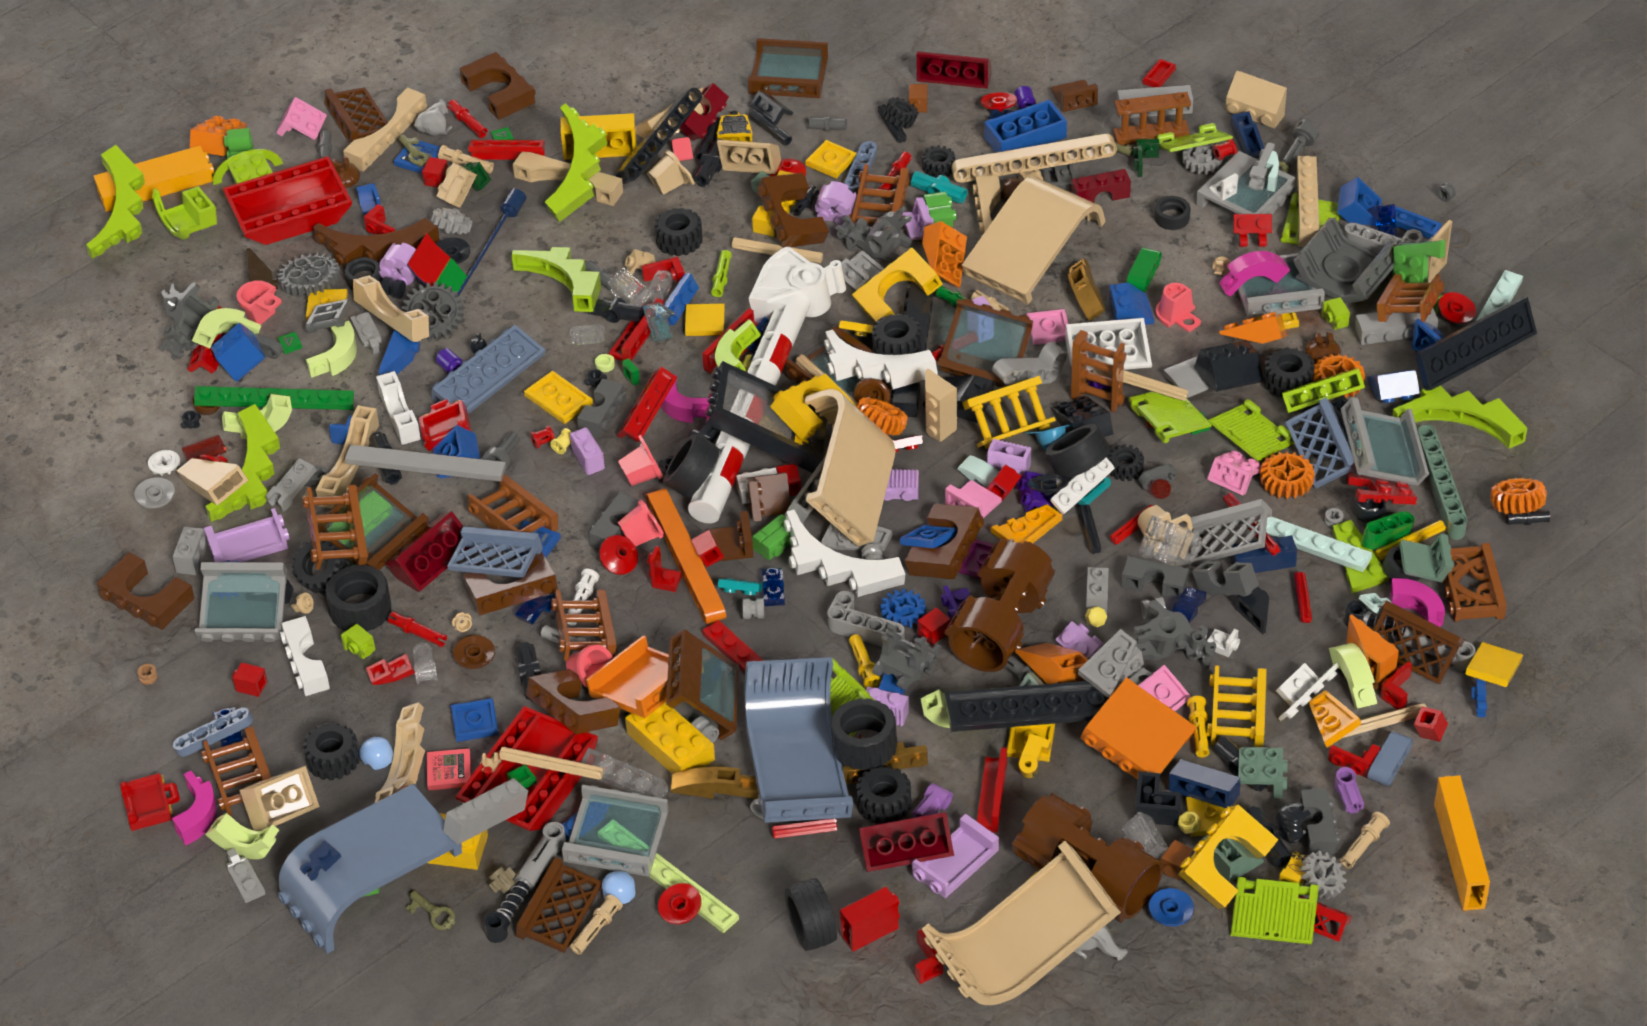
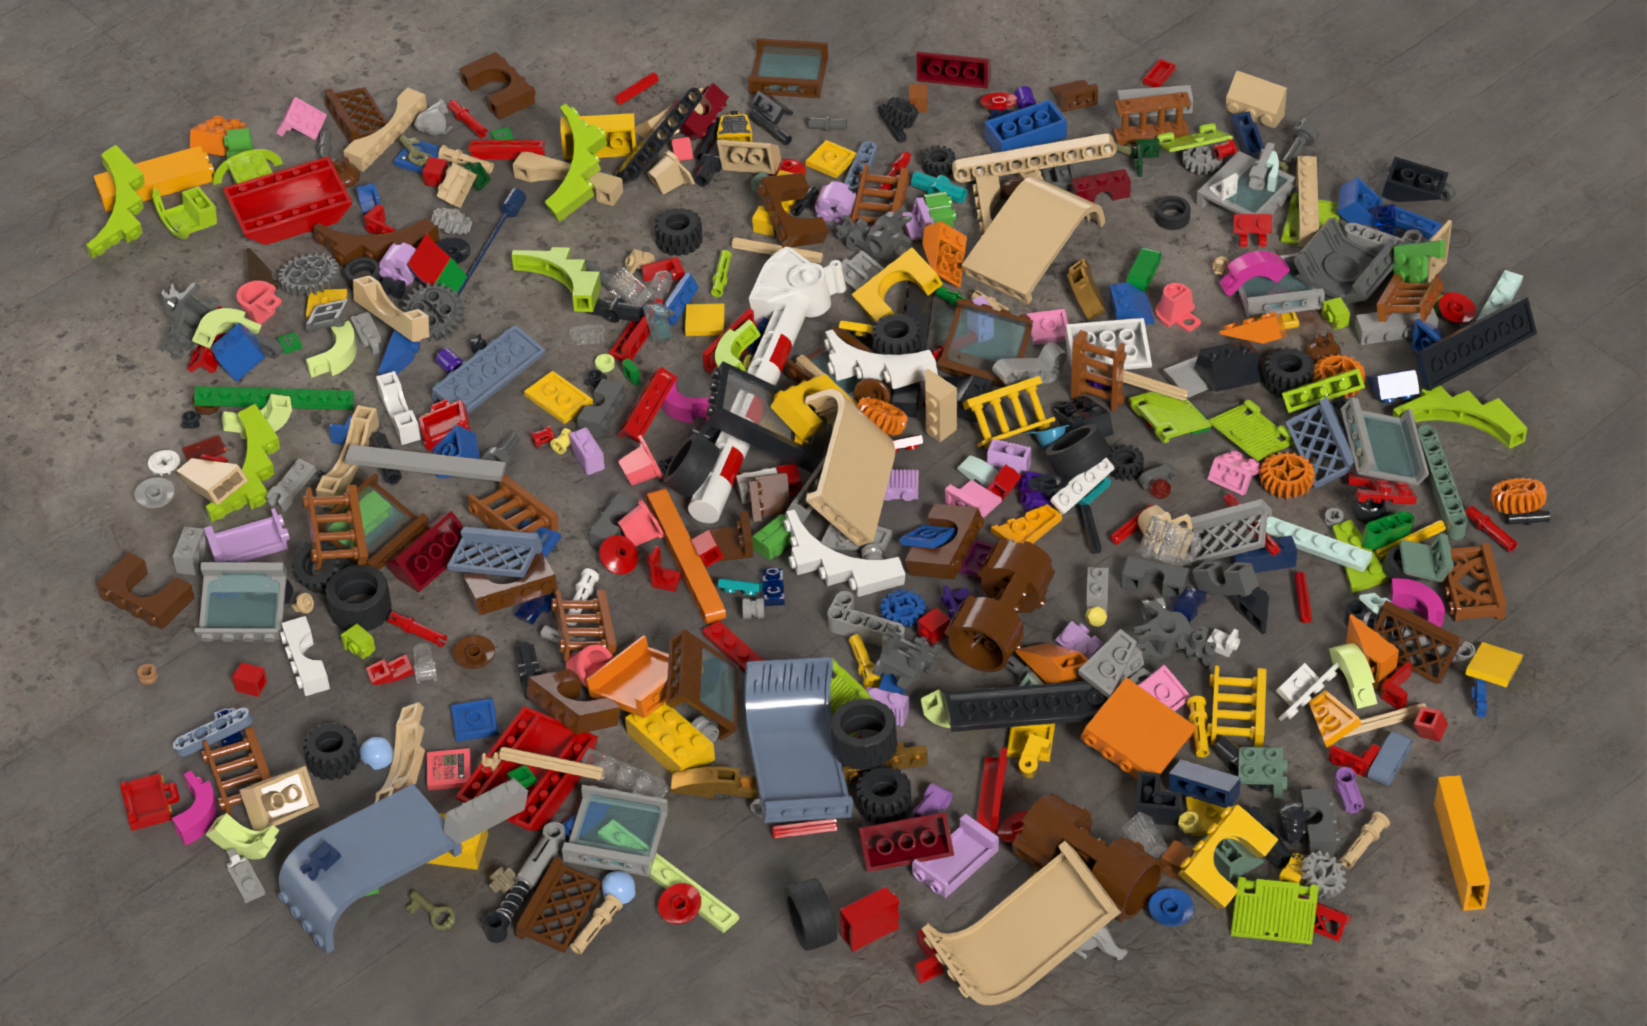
(462, 626): tan plate -> none
(636, 88): none -> red axle
(1011, 826): none -> red dish
(1413, 182): none -> black slope
(1484, 523): none -> red pin

